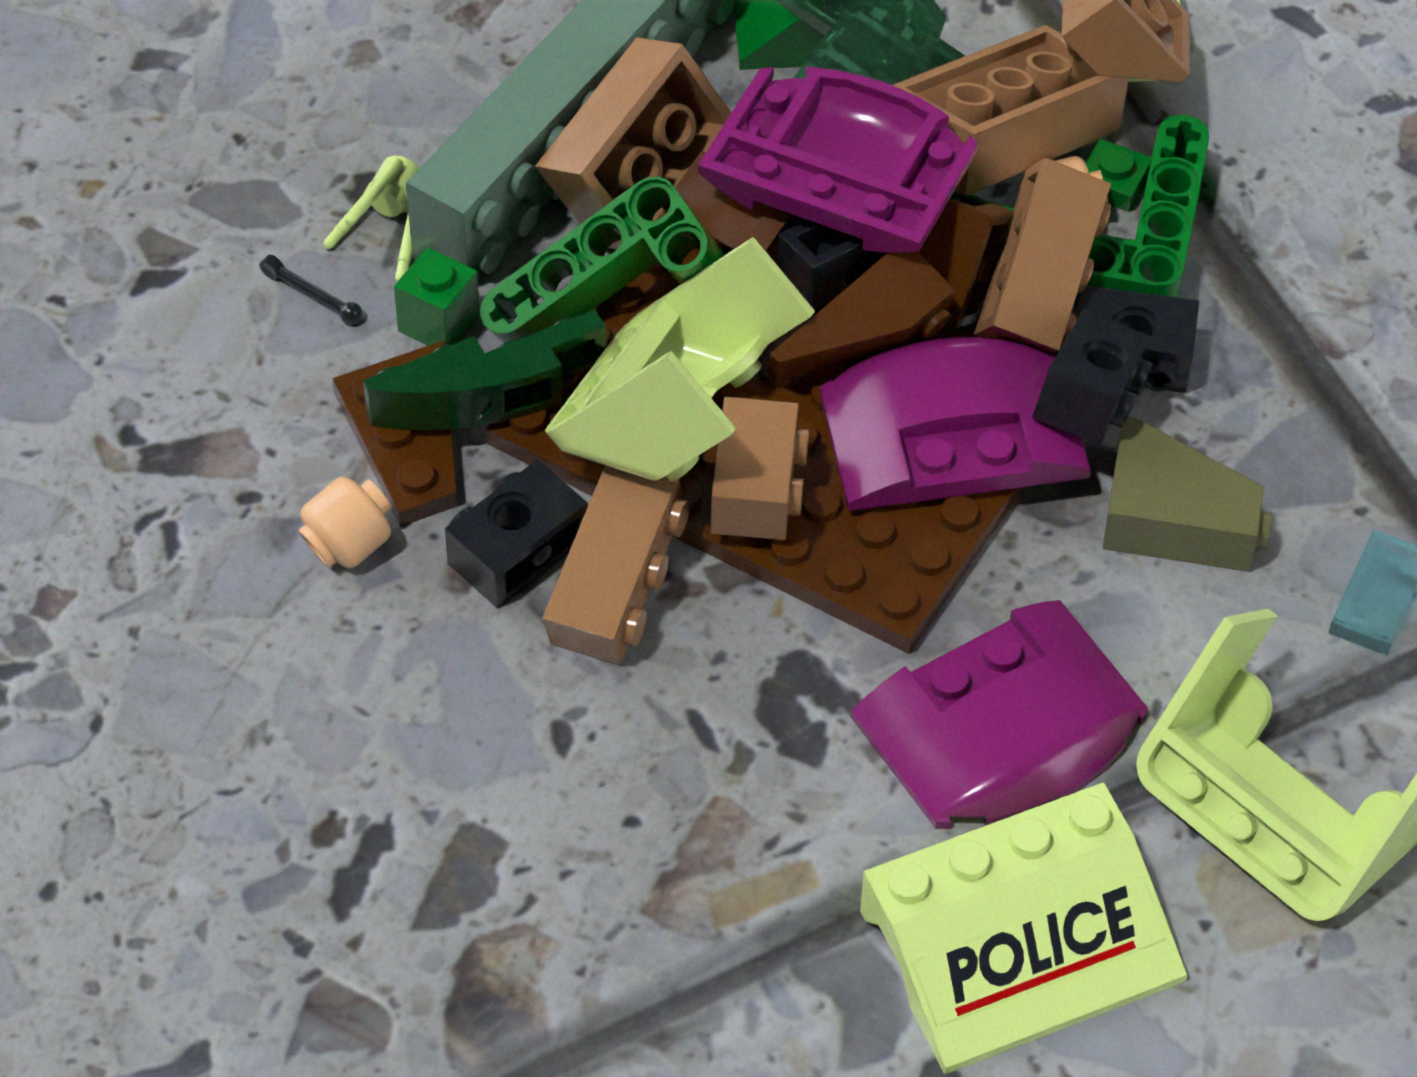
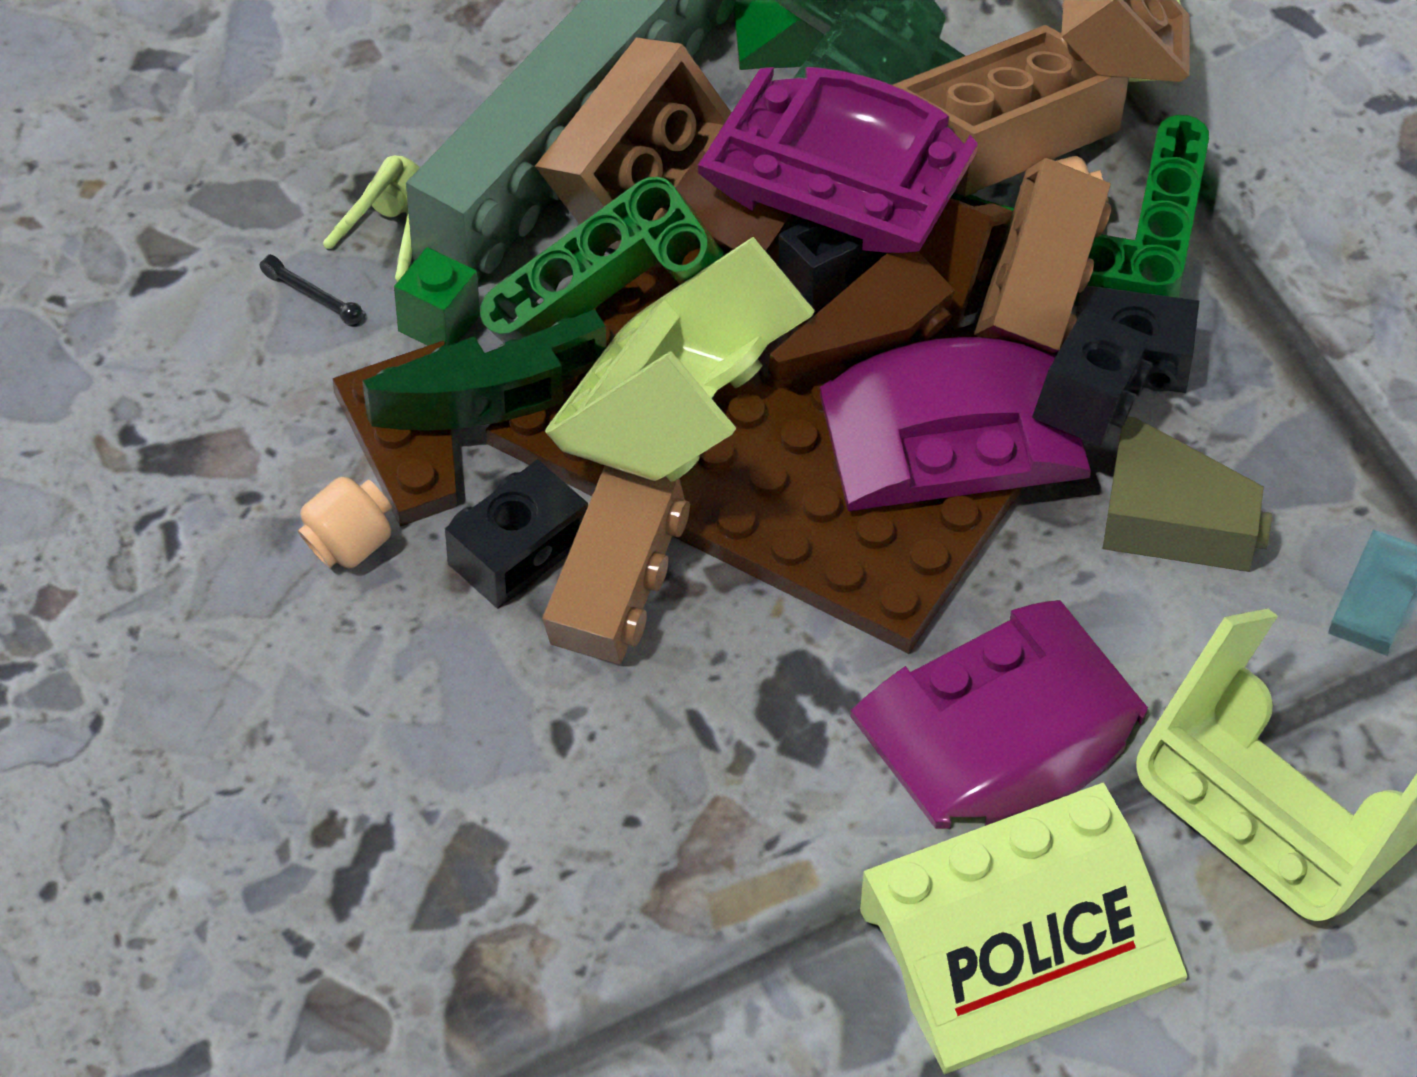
(756, 467): medium nougat brick -> none
(1123, 169): green plate -> none

